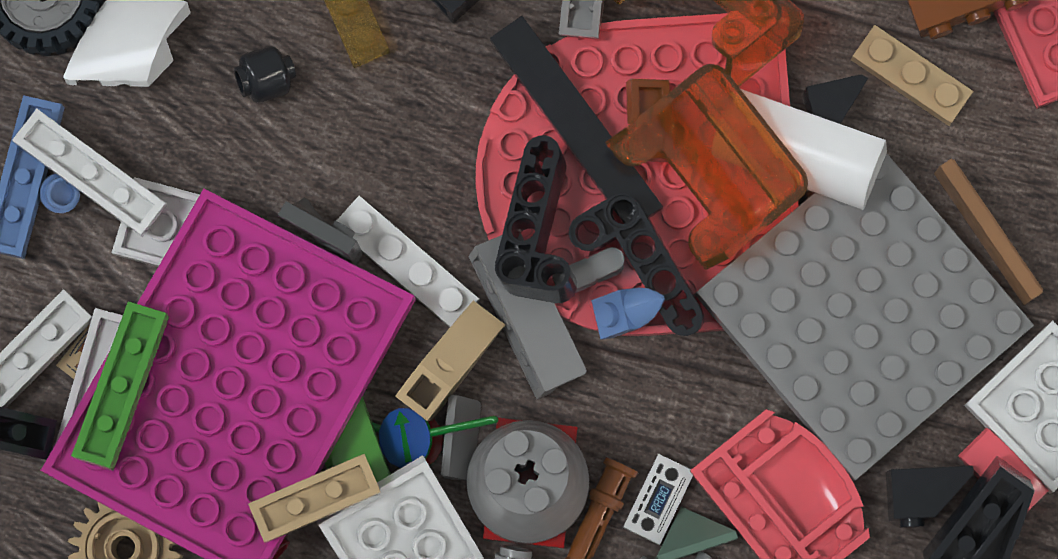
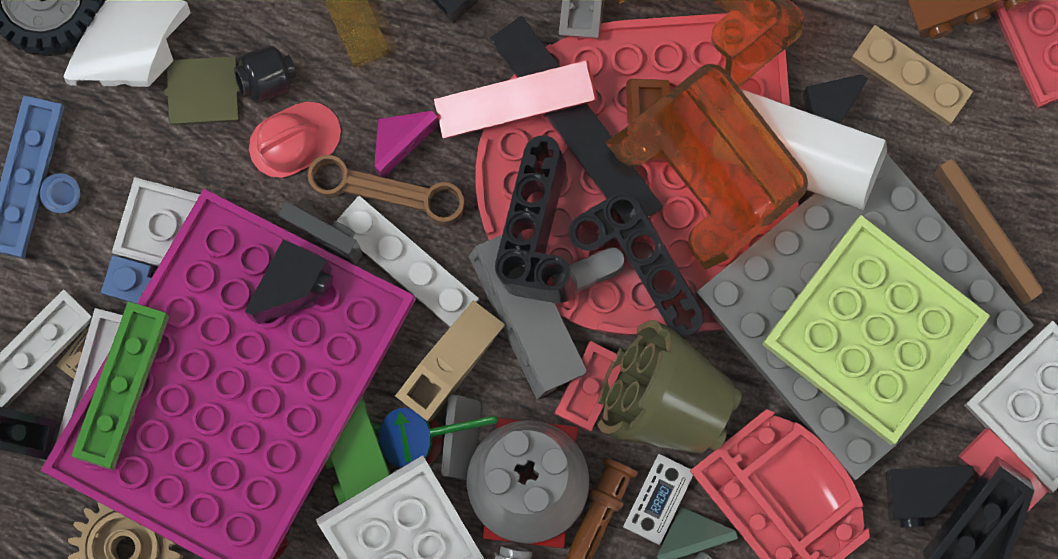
(89, 172): white plate -> none
(126, 279): none -> medium blue plate
(202, 91): none -> olive piece
(289, 283): none -> black slope
(294, 139): none -> coral piece
(314, 498): tan plate -> none
(386, 190): none -> medium nougat piece
(399, 137): none -> dark pink slope
(516, 99): none -> tile
(581, 395): none -> coral plate
(625, 310): medium blue plate -> none
(667, 394): none -> olive cone
(875, 330): none -> yellowish green plate

